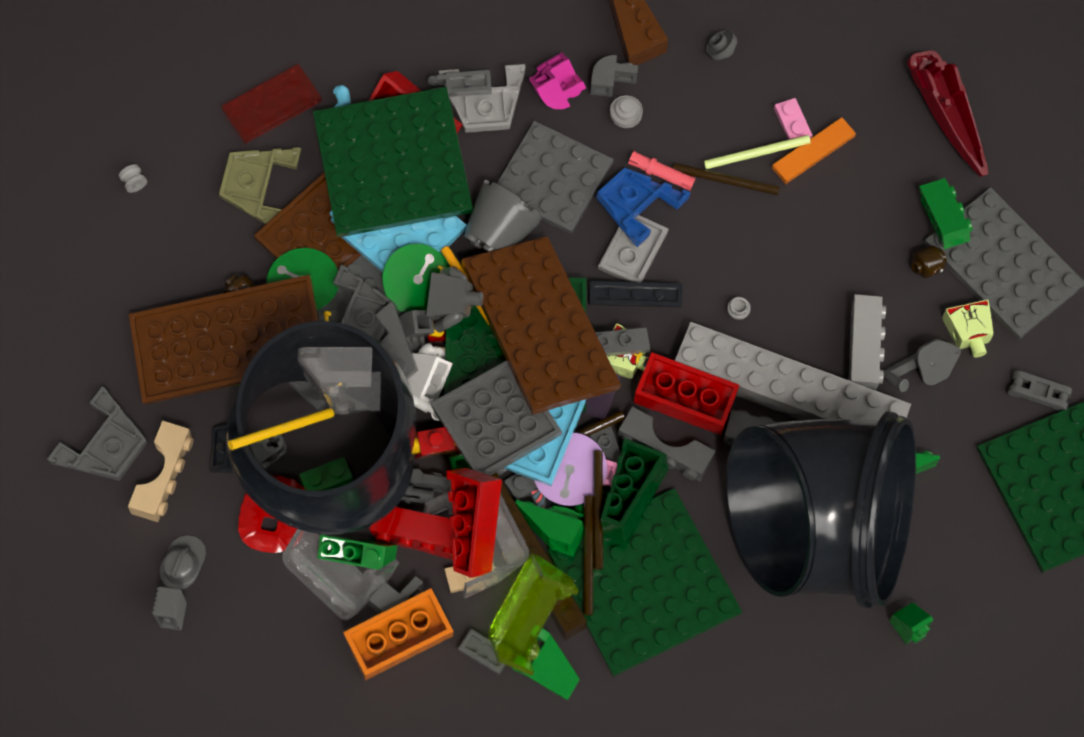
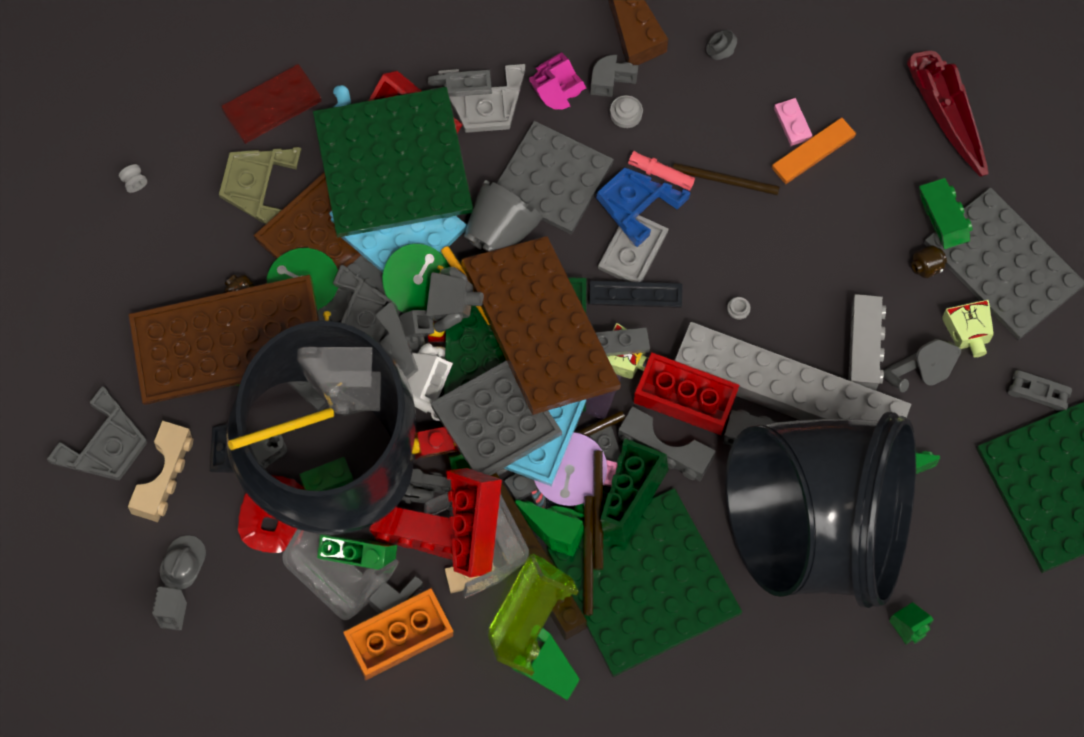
(480, 650): dark grey plate -> none
(755, 152): yellowish green axle -> none

